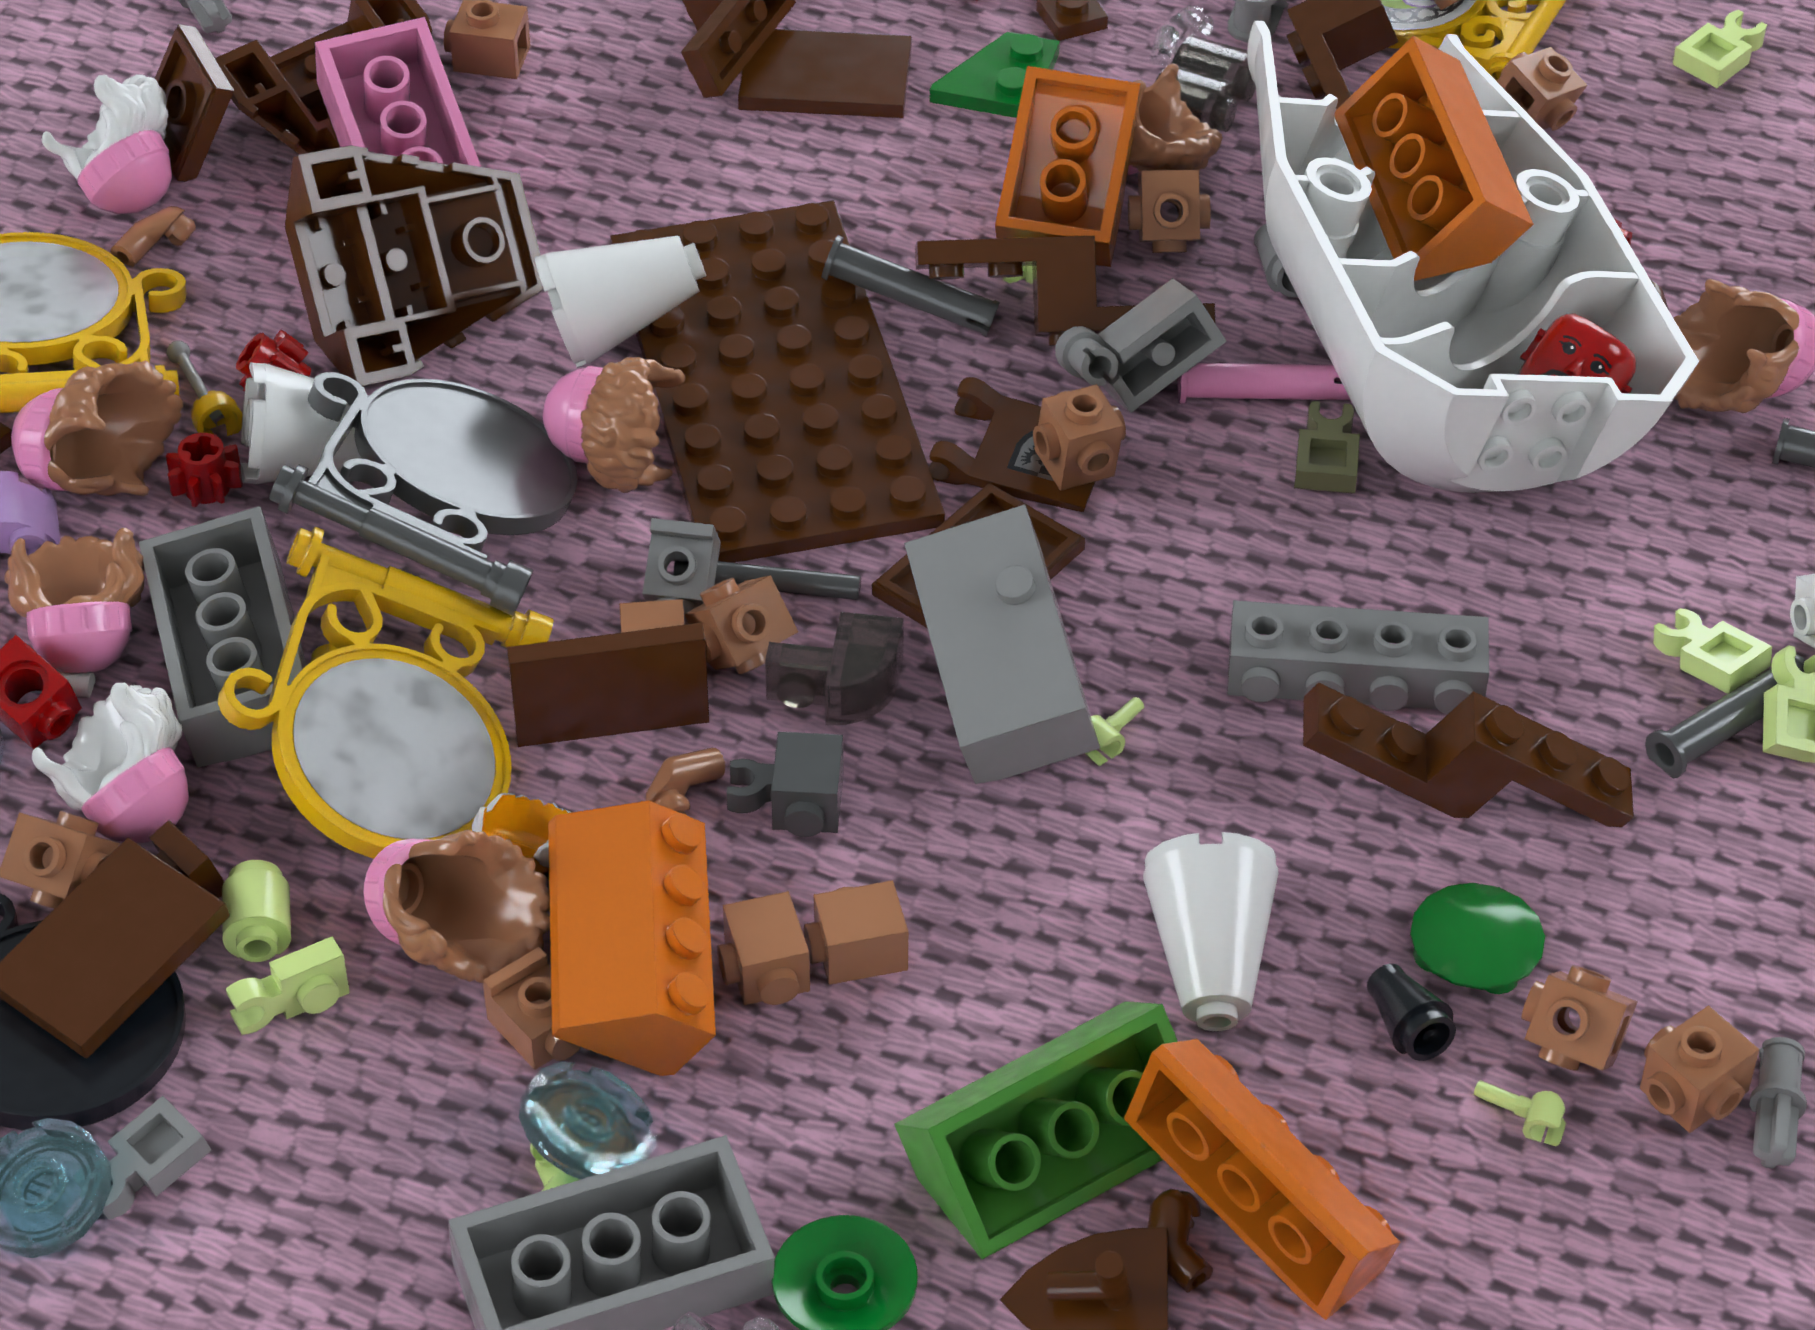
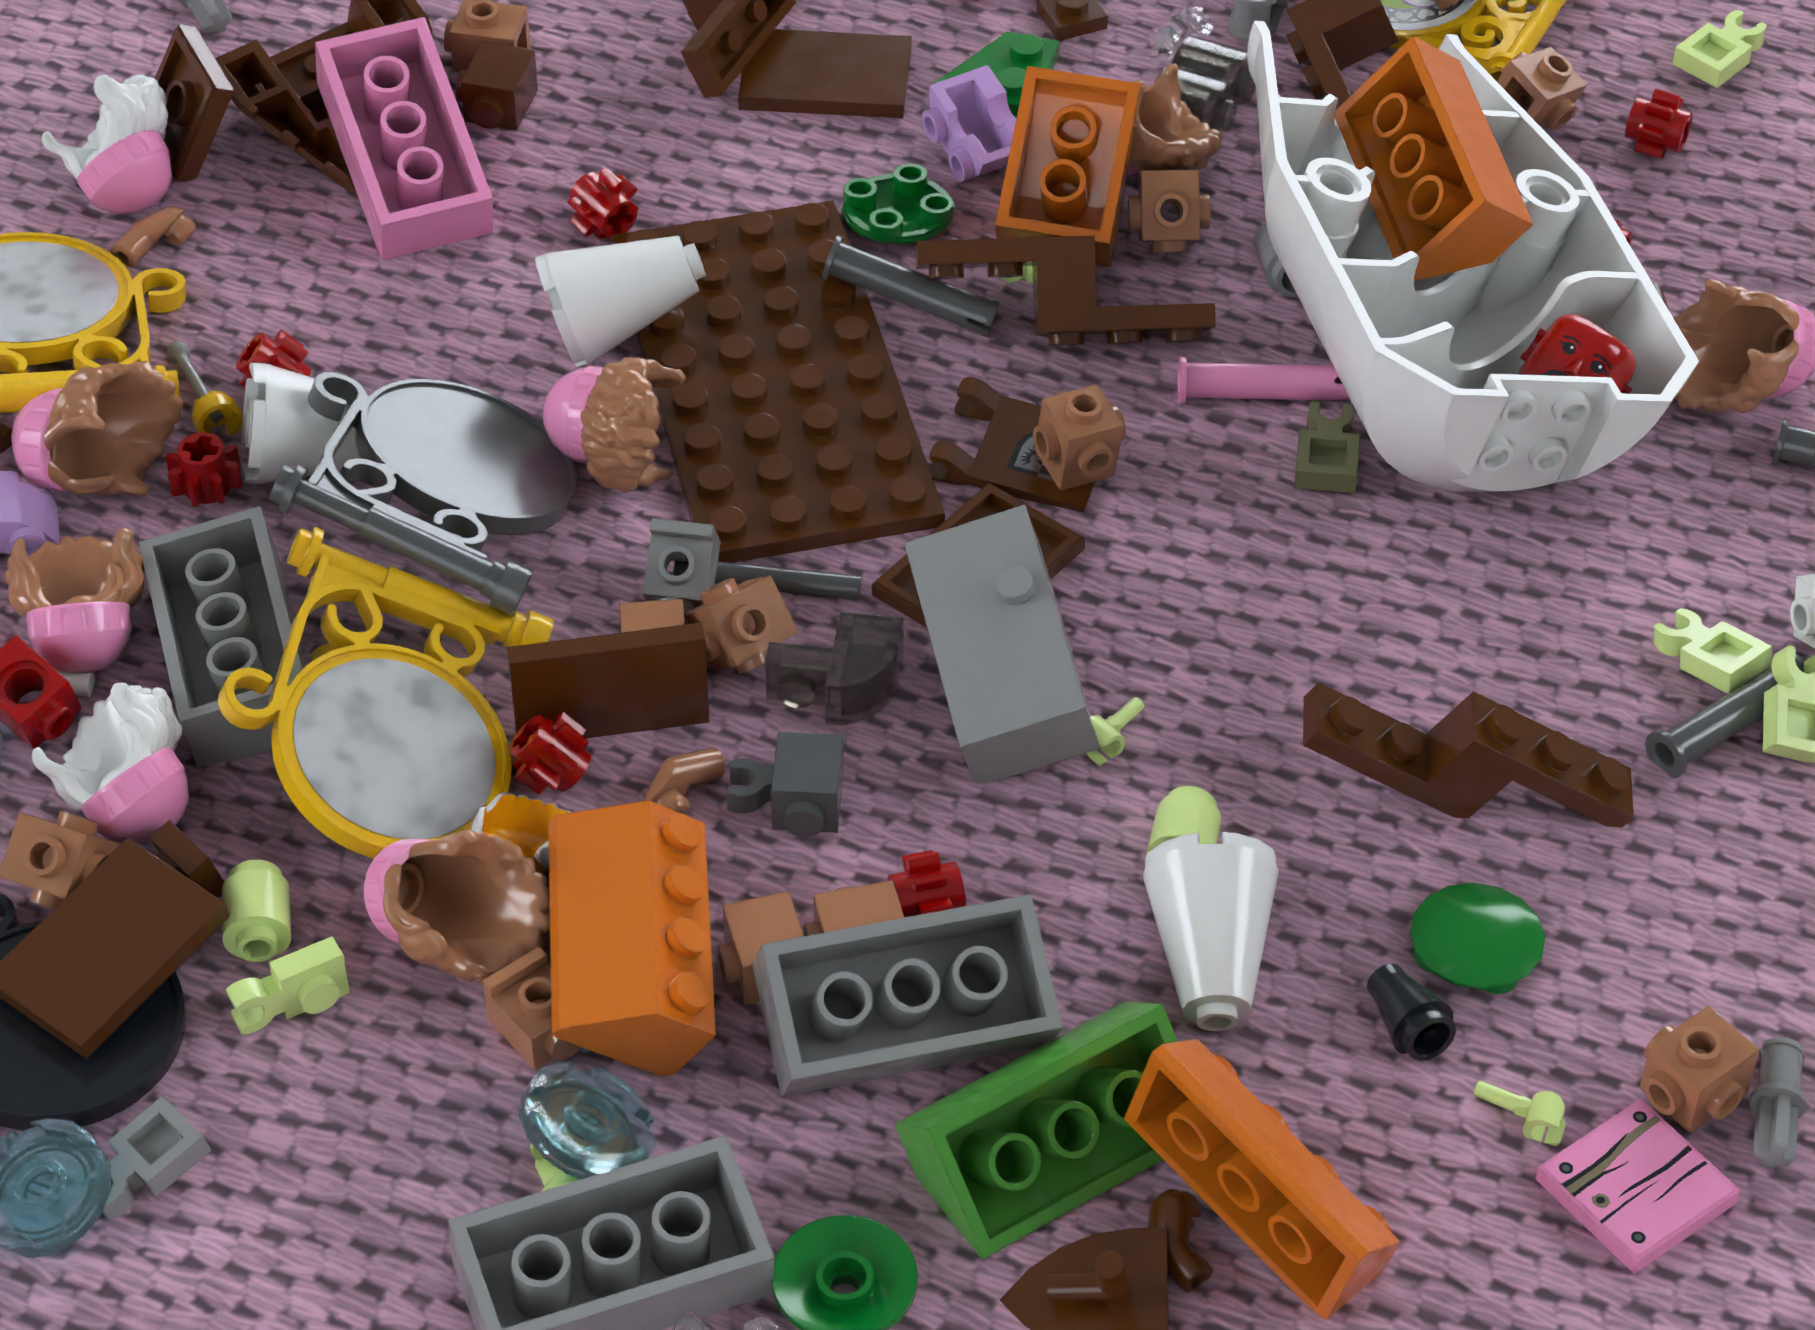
(404, 254): reddish brown wedge -> none
(498, 86): none -> reddish brown brick
(550, 753): none -> red gear
(603, 204): none -> red gear
(897, 206): none -> green dish
(906, 995): none -> light grey brick
(928, 885): none -> red gear
(971, 122): none -> lavender cylinder
(1143, 347): light grey hinge -> none
(1186, 812): none -> yellowish green brick
(1359, 658): light grey brick -> none
(1601, 1012): nougat brick -> none
(1637, 1185): none -> bright pink tile
(1658, 124): none -> red gear

